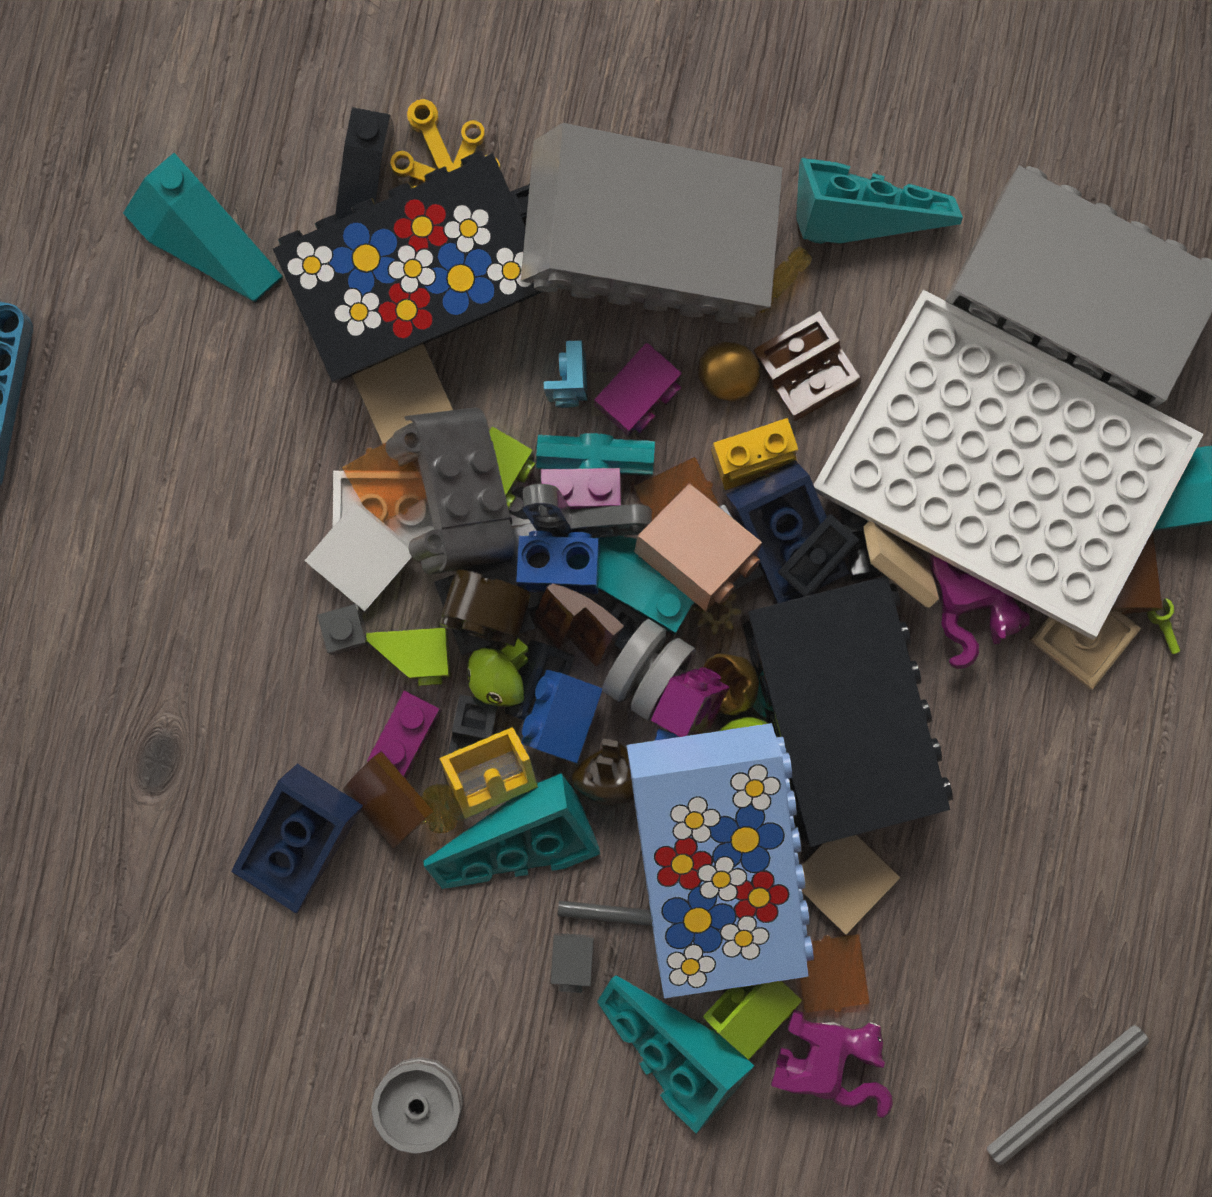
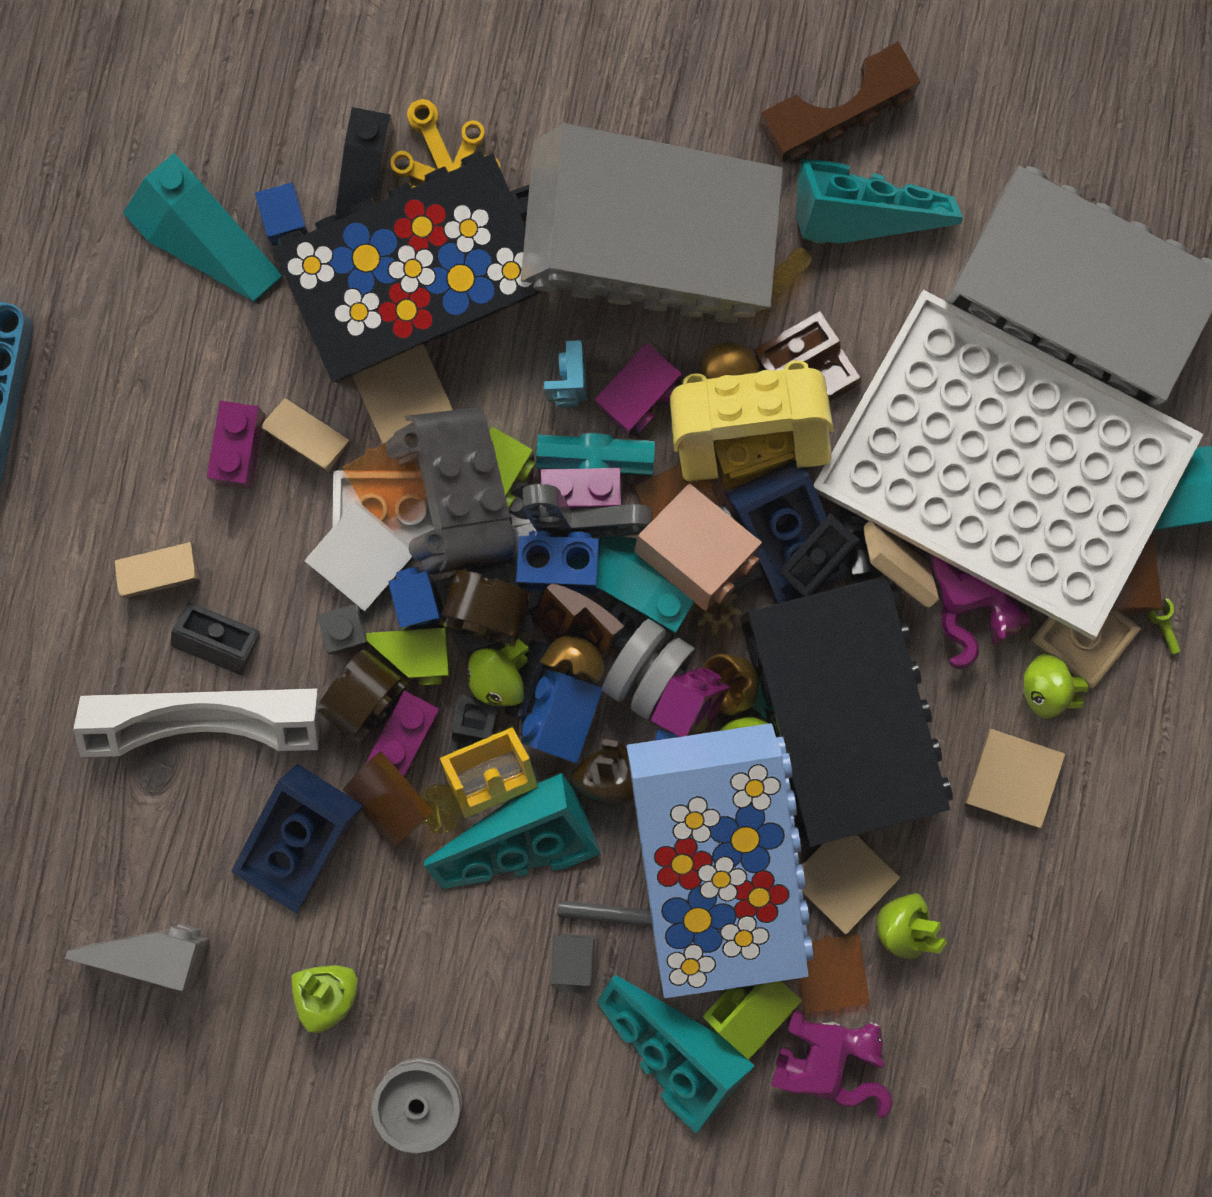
(122, 722): none -> white arch
(156, 570): none -> tan slope
(159, 957): none -> light grey slope
(214, 638): none -> black slope
(235, 444): none -> magenta brick
(281, 212): none -> blue brick
(305, 434): none -> tan slope
(323, 995): none -> lime piece
(361, 696): none -> dark brown brick
(415, 599): none -> blue brick
(574, 653): none -> pearl gold hair
(750, 406): none -> light yellow container
(797, 125): none -> reddish brown arch
(907, 928): none -> lime piece
(1014, 778): none -> tan tile
(1051, 688): none -> lime piece
(1067, 1095): light grey axle -> none

